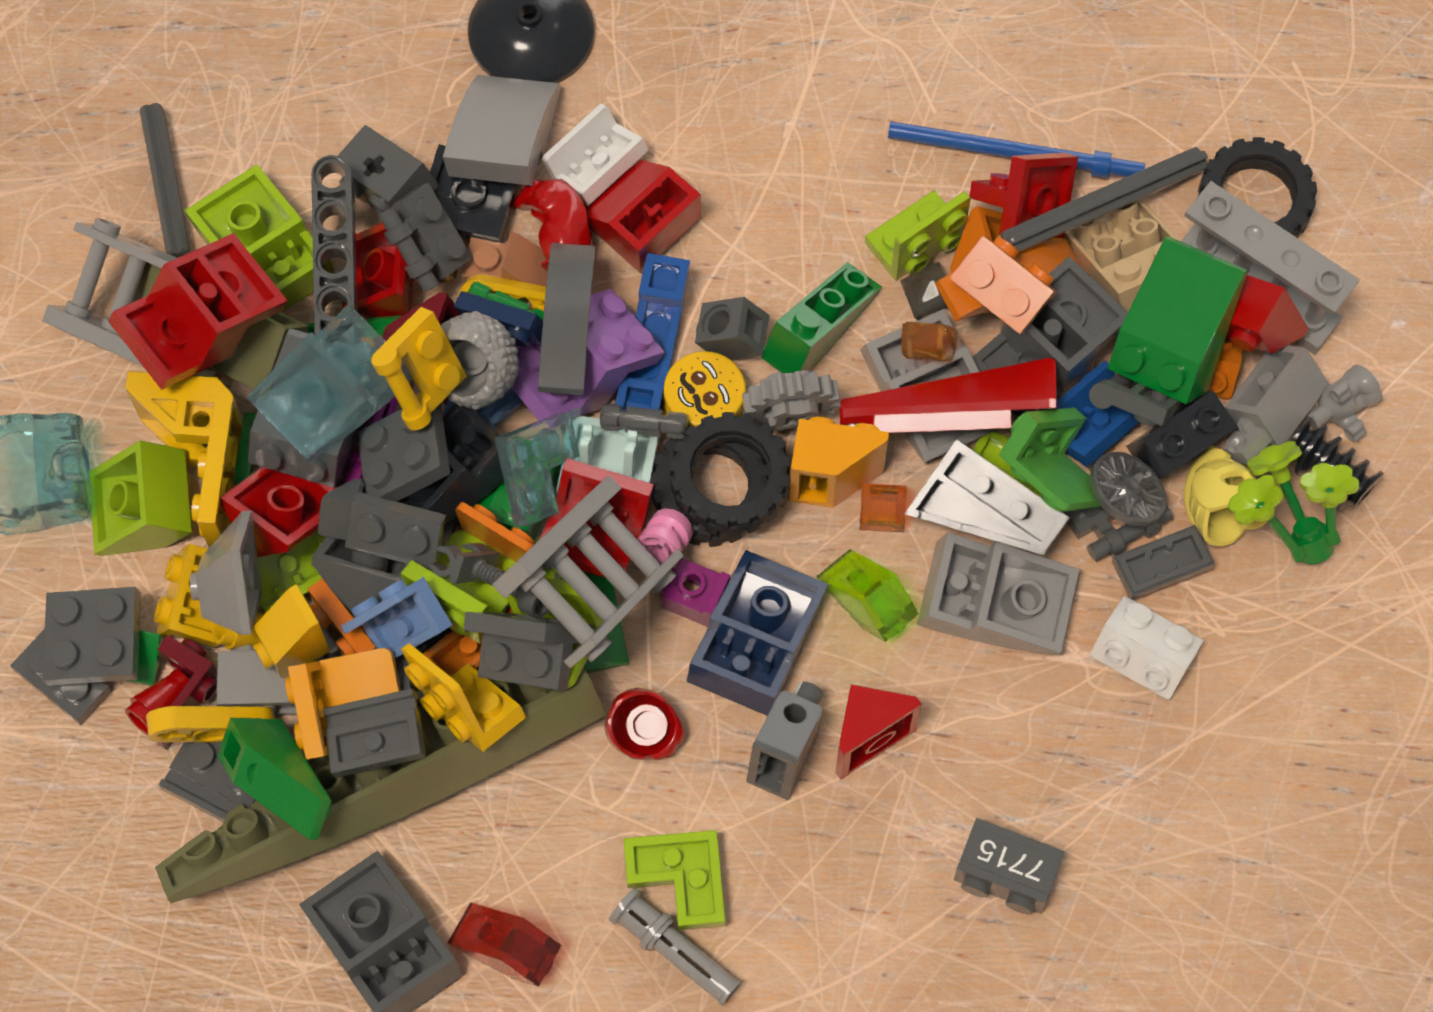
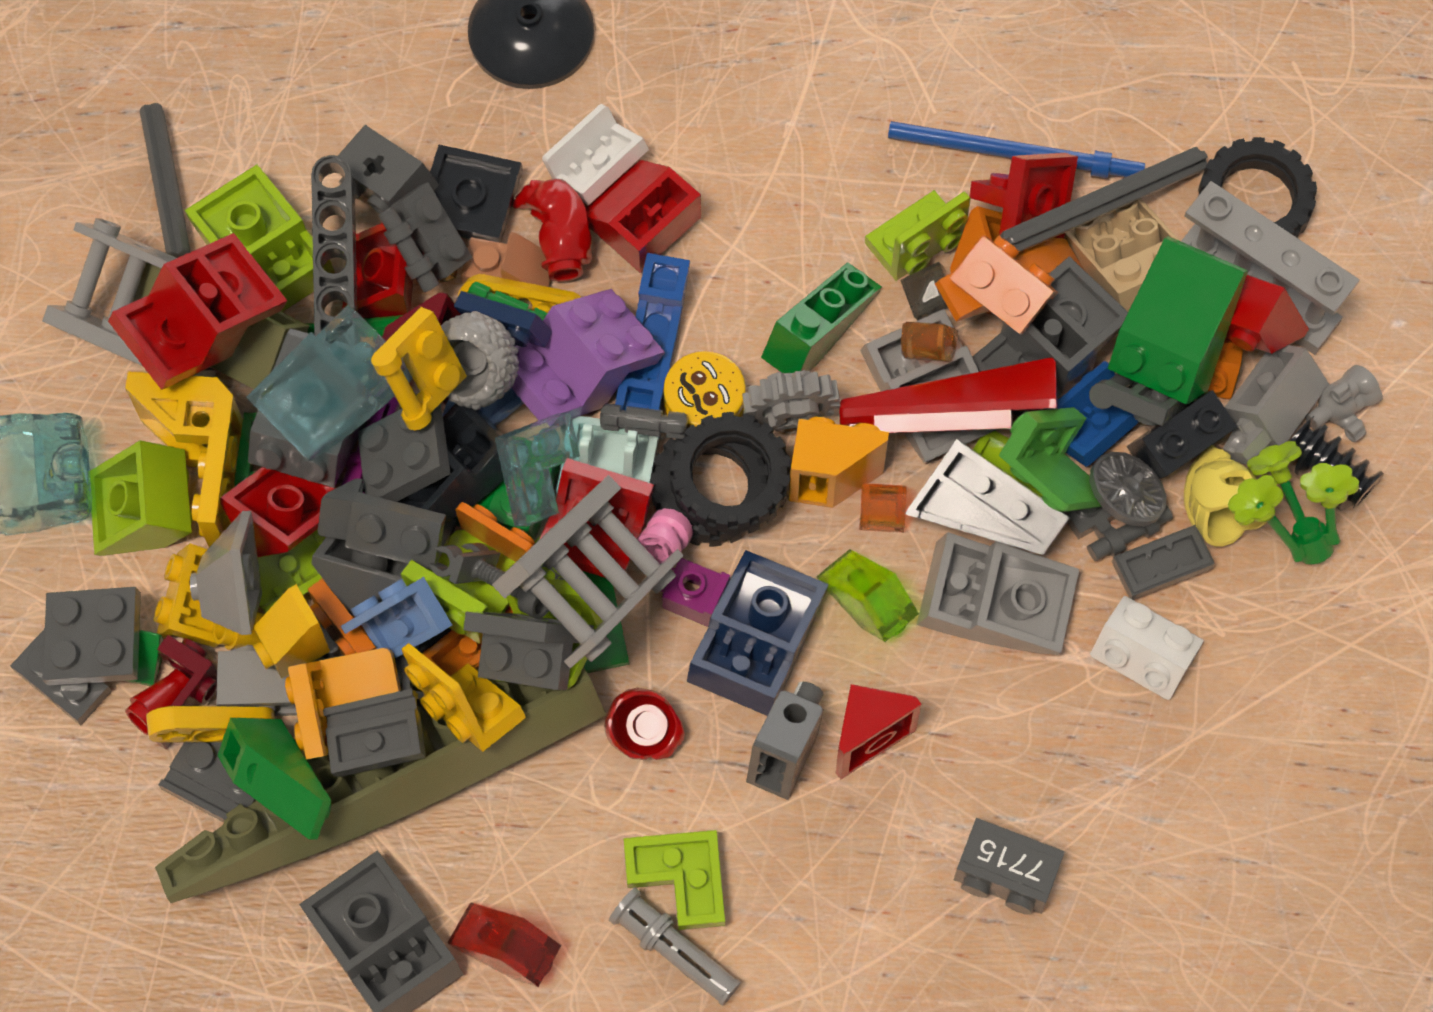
(501, 129): light grey slope -> none
(566, 319): dark grey slope -> none
(732, 328): dark grey brick -> none

